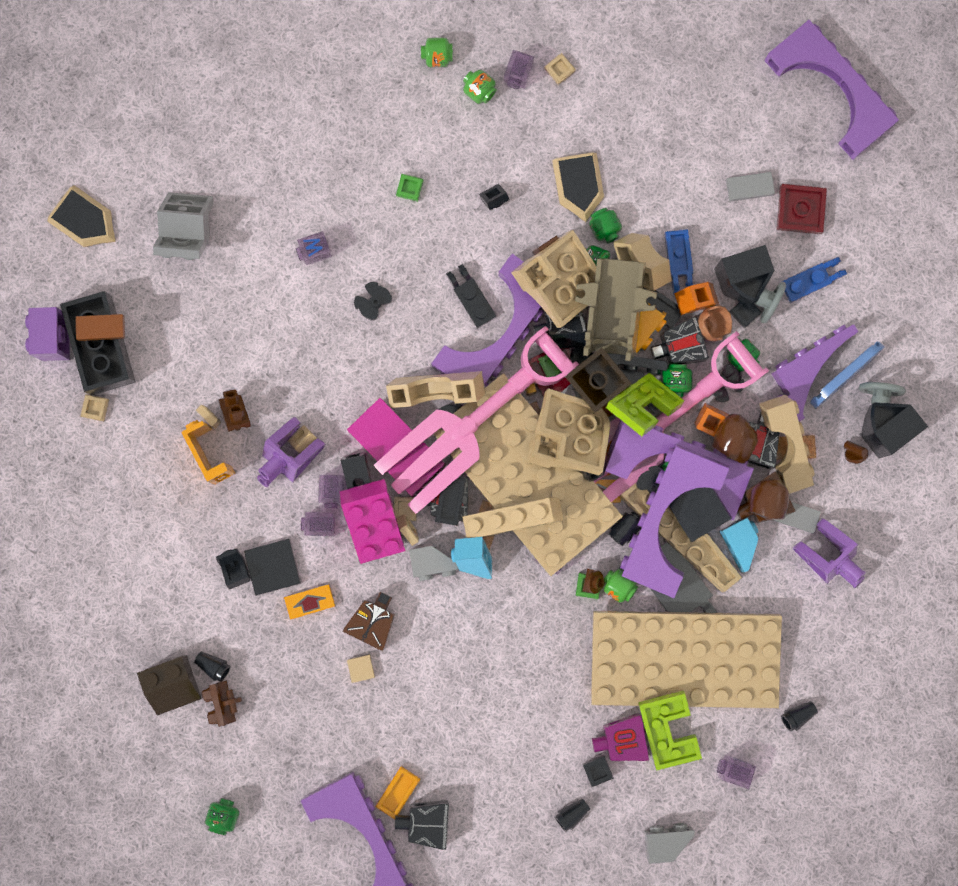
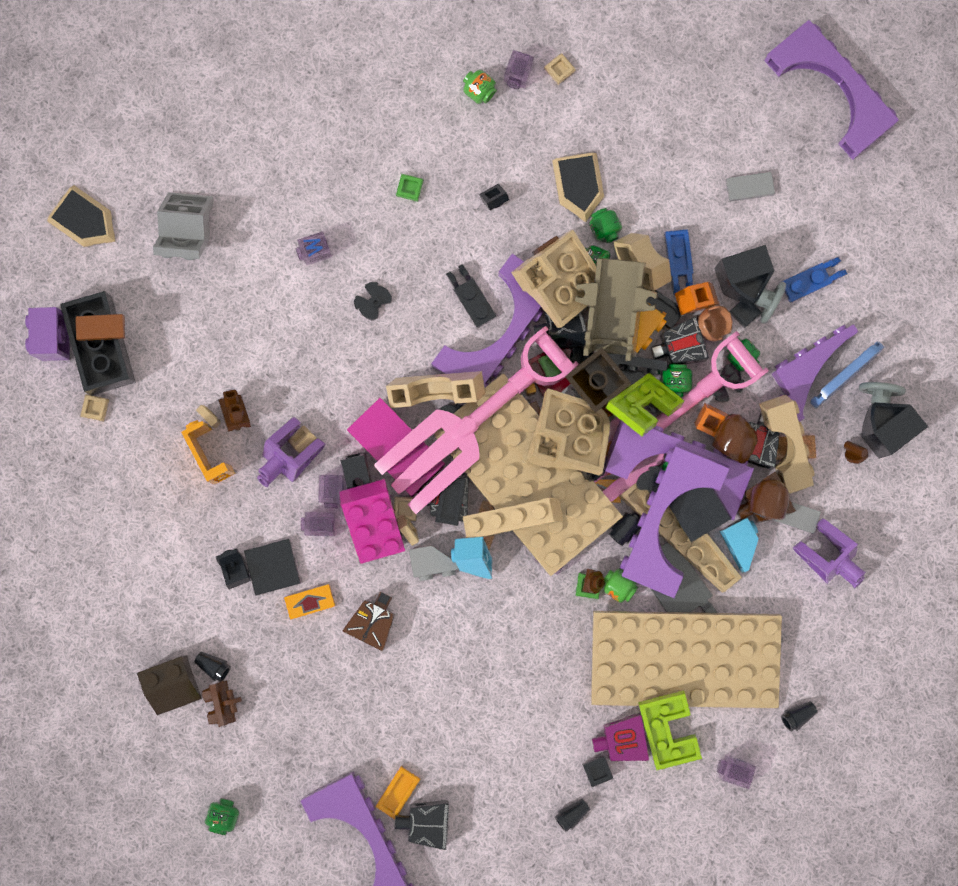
(360, 668): tan tile -> none
(437, 52): bright green head -> none
(666, 844): light grey slope -> none
(801, 209): dark red plate -> none

